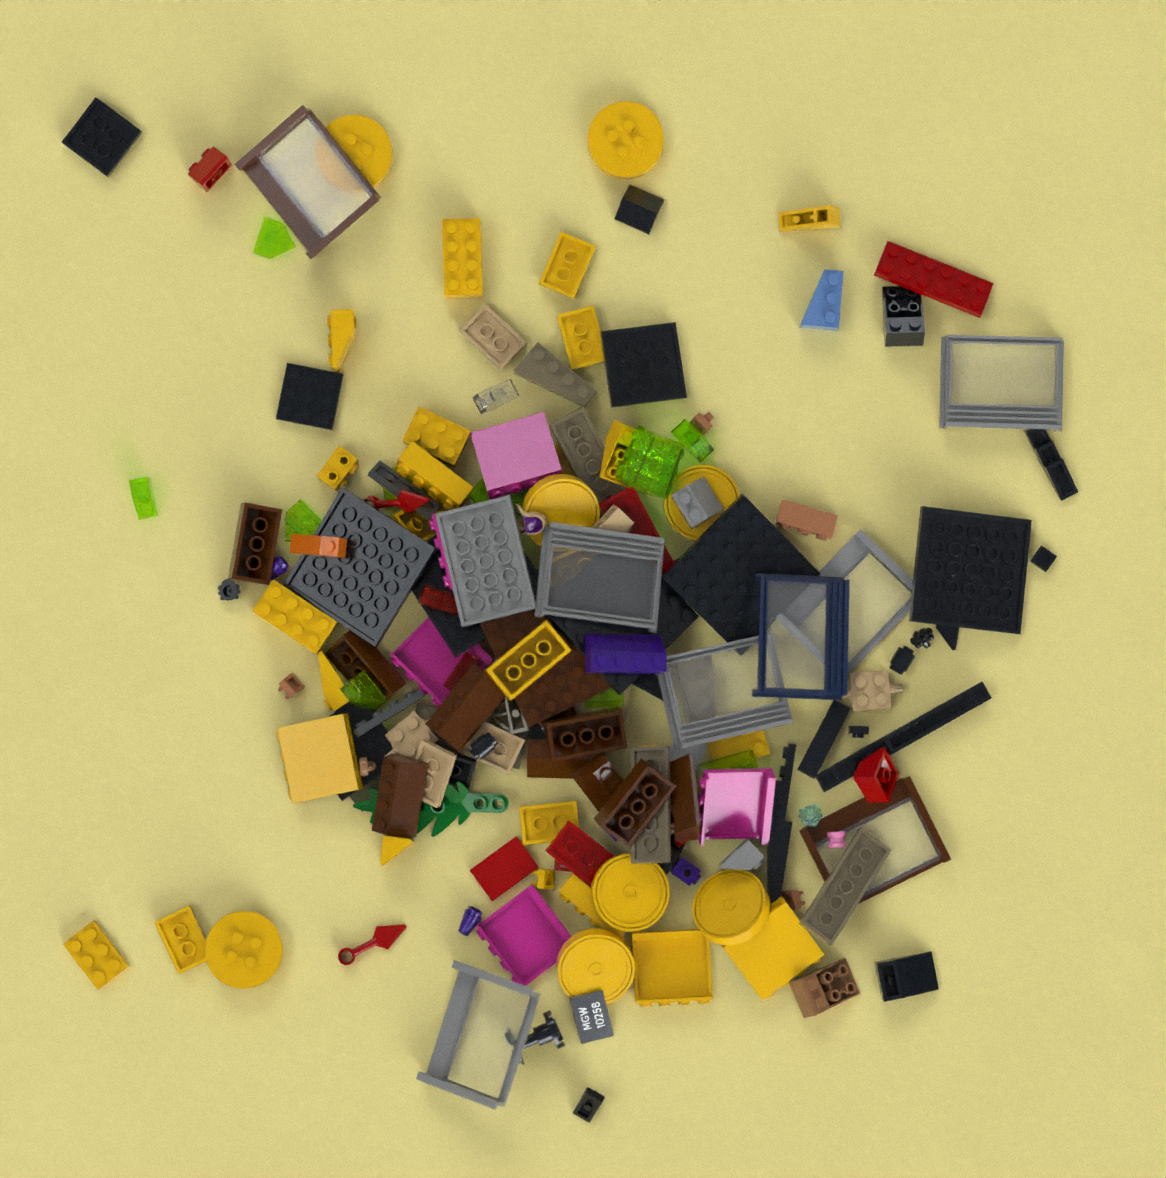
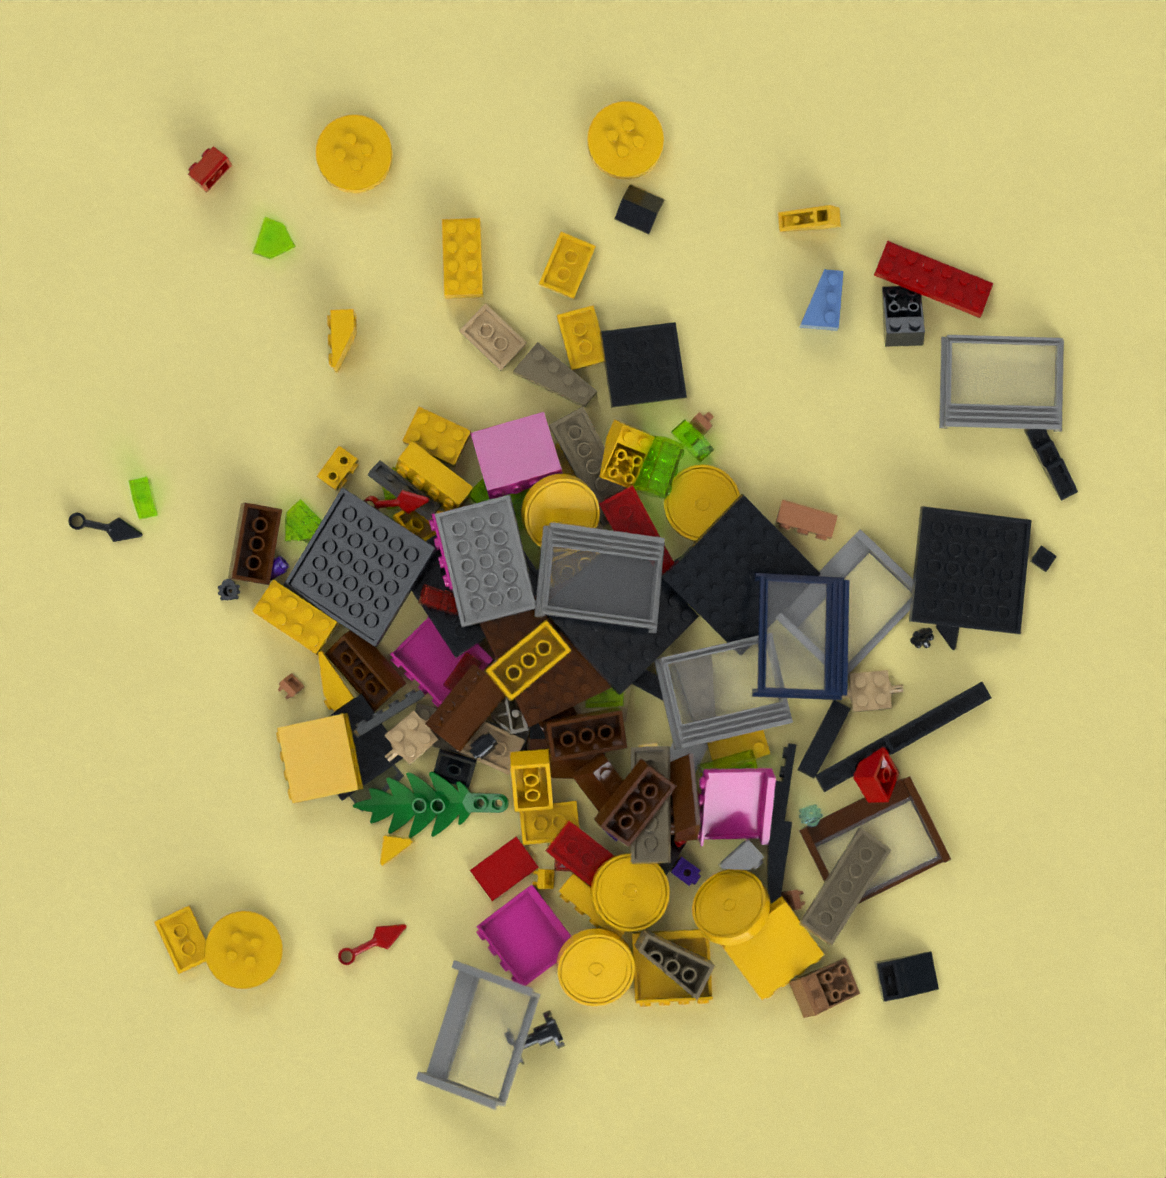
(96, 955): yellow plate -> none
(101, 137): black plate -> none
(117, 529): none -> black piece
(309, 180): clear piece -> none
(309, 396): black plate -> none
(318, 545): orange slope -> none
(363, 692): clear neon green slope -> none
(363, 766): medium nougat tile -> none
(399, 796): reddish brown slope -> none
(438, 773): tan plate -> none
(470, 919): dark purple cone -> none
(495, 396): clear slope -> none
(531, 780): none -> yellow brick
(533, 522): piece -> none
(588, 1104): black slope -> none
(591, 1016): sticker -> none
(614, 520): tan slope -> none
(624, 654): dark purple slope -> none
(643, 459): clear neon green brick -> none
(680, 964): none -> dark tan wedge
(697, 502): light grey slope -> none
(836, 839): bright pink wheel -> none
(858, 731): black plate -> none
(902, 660): black brick -> none

